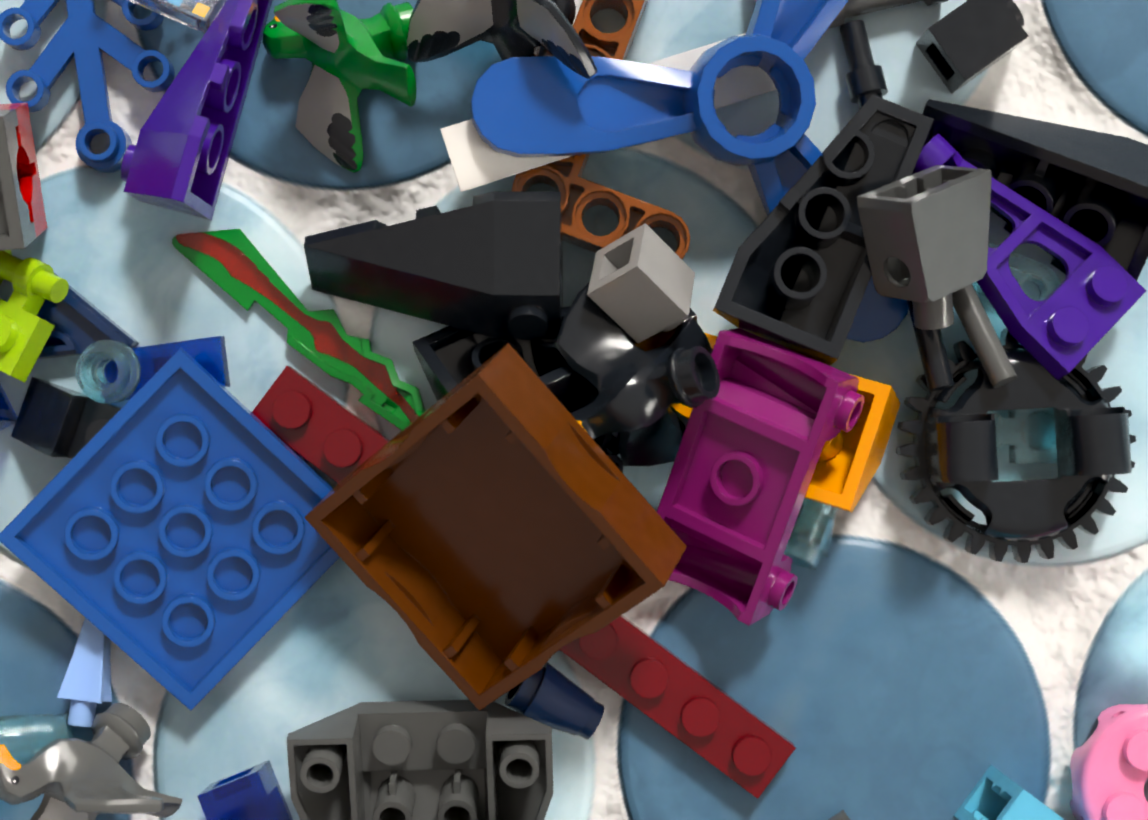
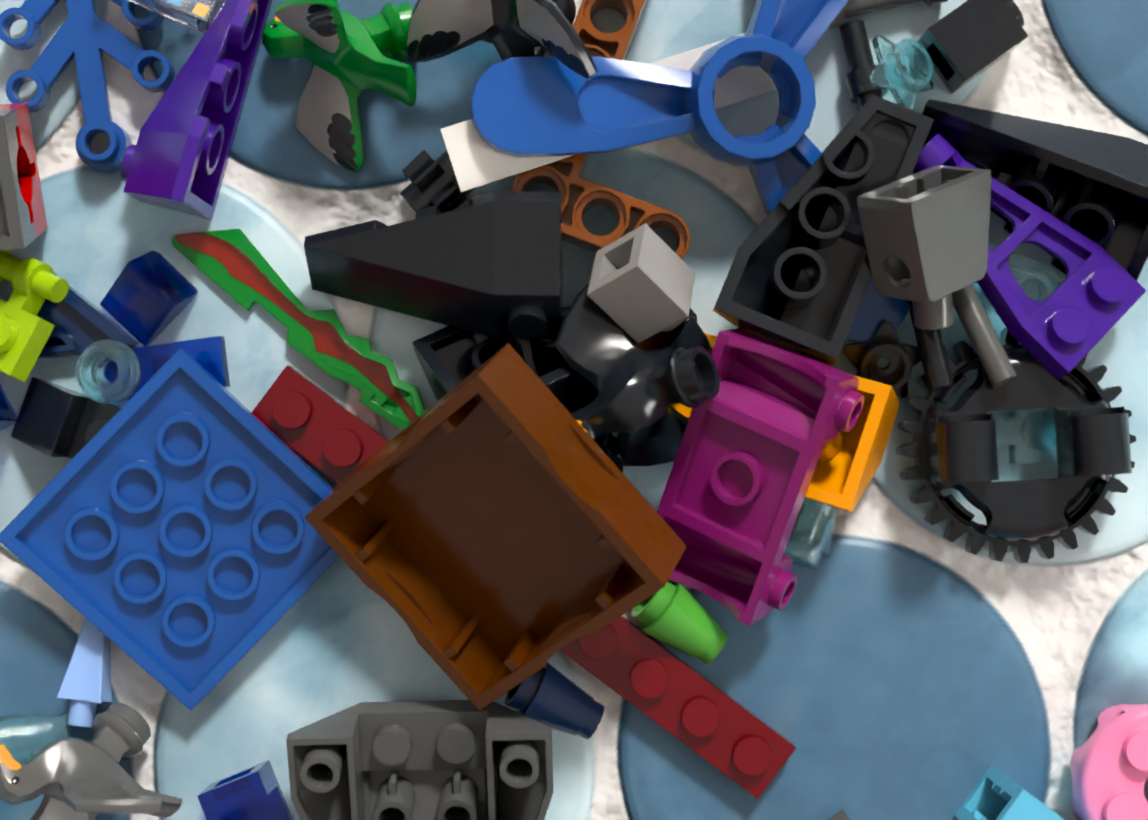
(148, 296): none -> clear blue slope
(434, 184): none -> black gear
(681, 621): none -> bright green cone
(884, 345): none -> black plate
(902, 69): none -> clear light blue plate

